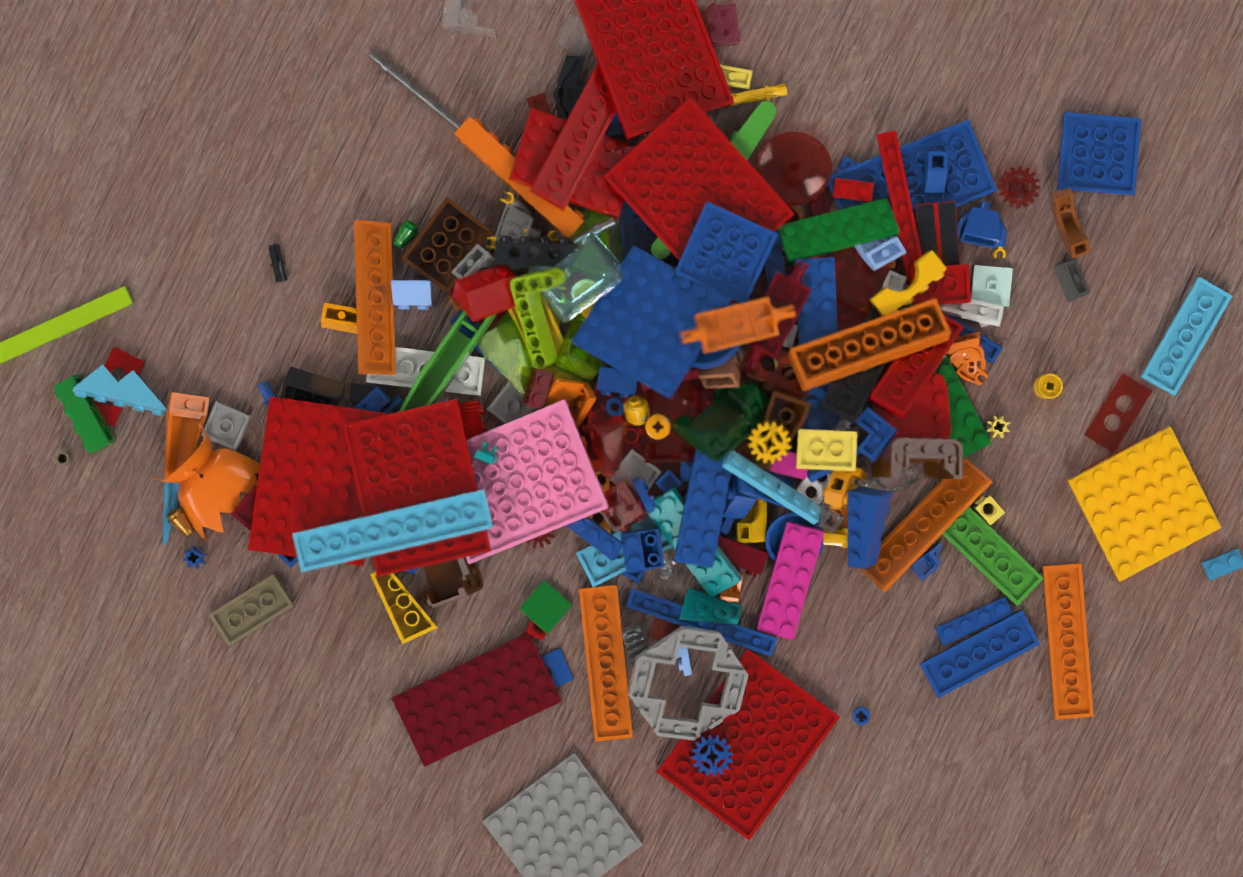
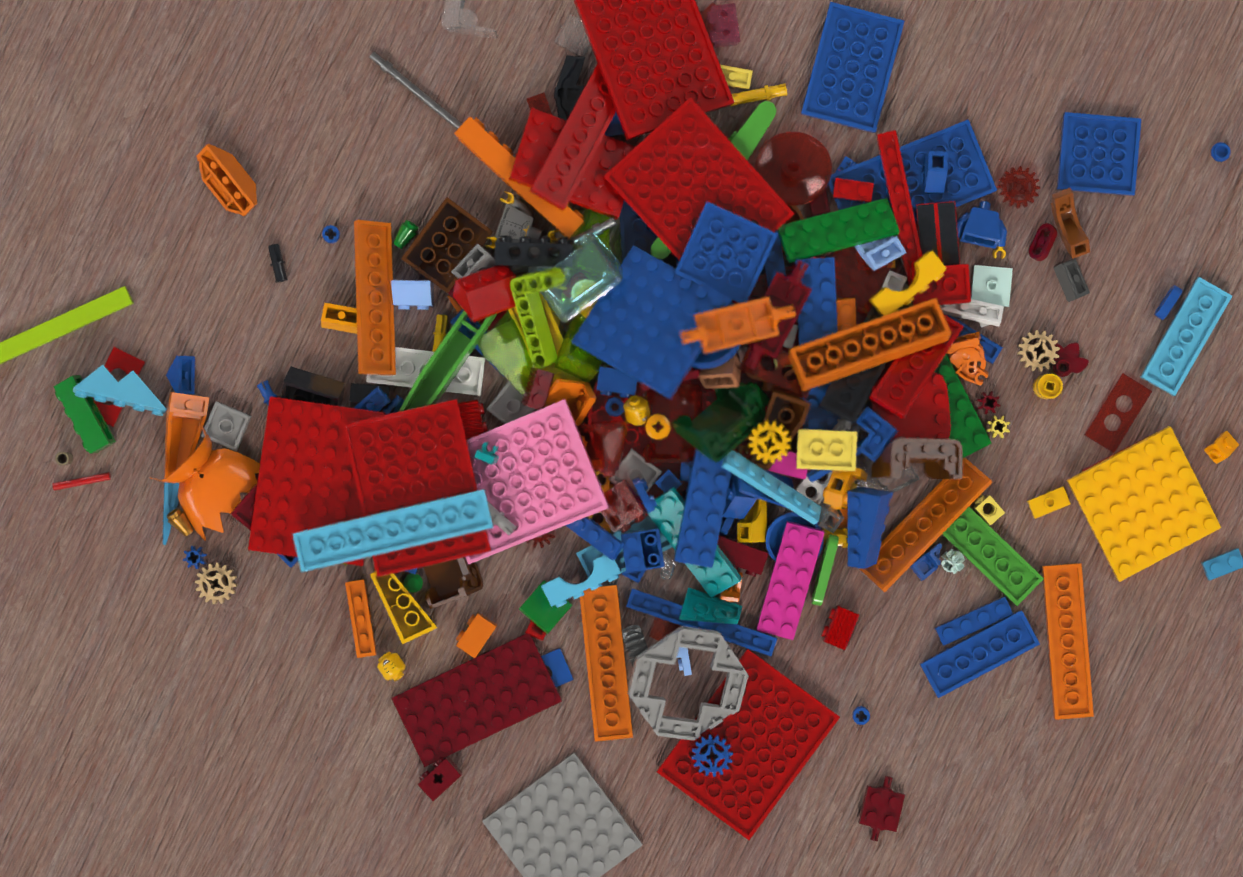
(81, 481): none -> red bar
(182, 374): none -> blue slope
(208, 579): none -> tan gear
(227, 180): none -> orange wedge
(251, 610): dark tan plate -> none
(335, 230): none -> blue bush
(360, 618): none -> orange plate
(391, 666): none -> yellow head
(413, 583): none -> green plate
(435, 788): none -> dark red brick
(440, 330): none -> yellow axle
(476, 635): none -> orange brick
(500, 520): none -> light grey pin
(559, 590): none -> medium azure arch
(824, 570): none -> bright green beam
(840, 627): none -> red brick
(846, 313): none -> orange plate
(852, 67): none -> blue plate
(881, 808): none -> dark red plate
(952, 561): none -> light aqua gear
(983, 400): none -> dark red gear
(1042, 339): none -> tan gear
(1043, 242): none -> dark red plate
(1048, 502): none -> yellow plate
(1070, 358): none -> dark red plate
(1168, 302): none -> blue beam
(1220, 152): none -> blue plate
(1221, 447): none -> light orange bracket

